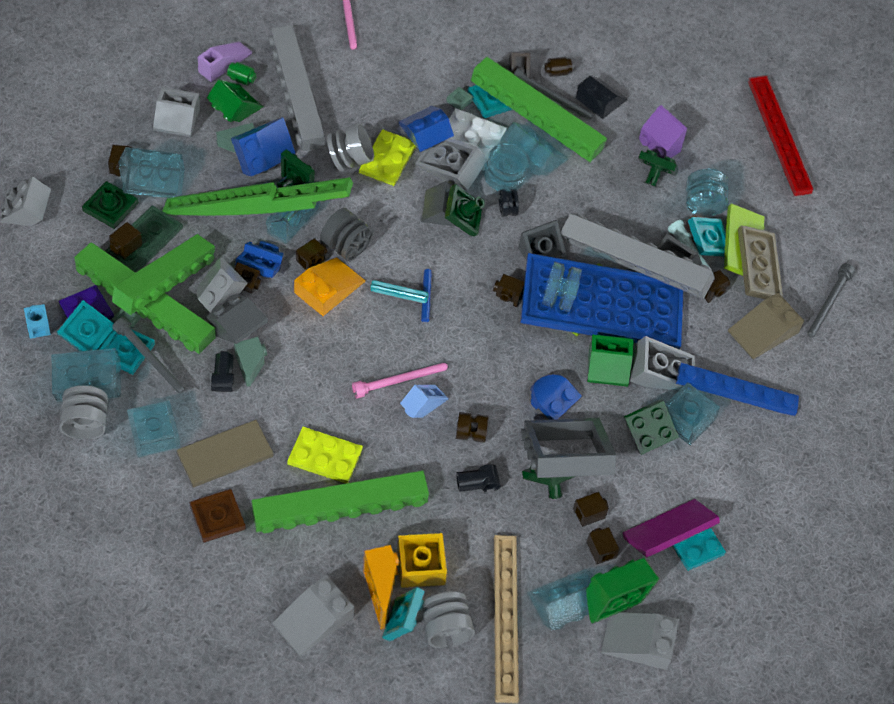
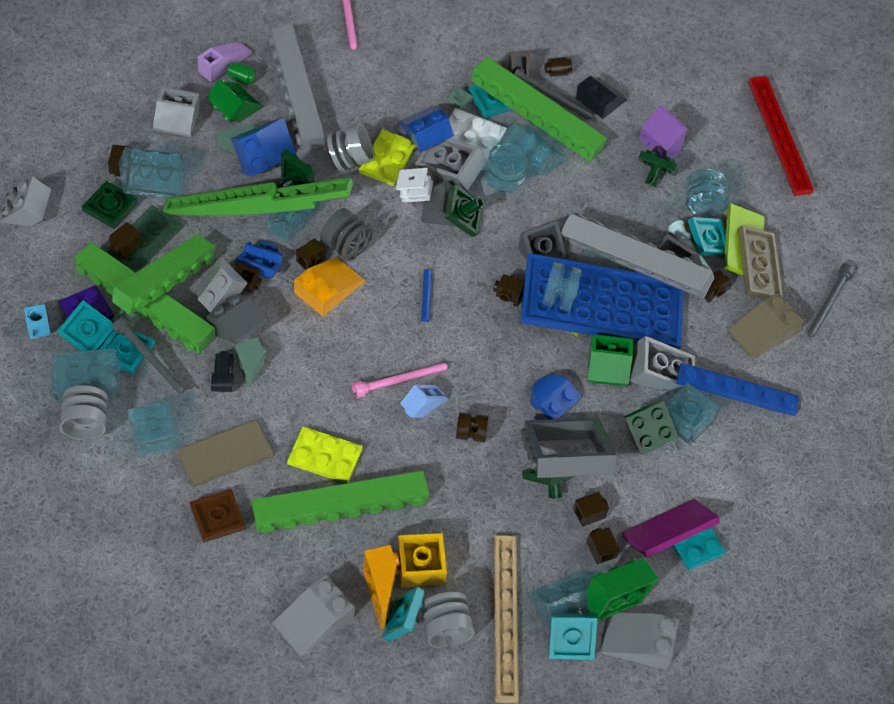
(399, 291): teal axle -> none
(417, 189): none -> white piece
(484, 478): black piece -> none
(509, 202): black wheel -> none
(572, 636): none -> teal plate

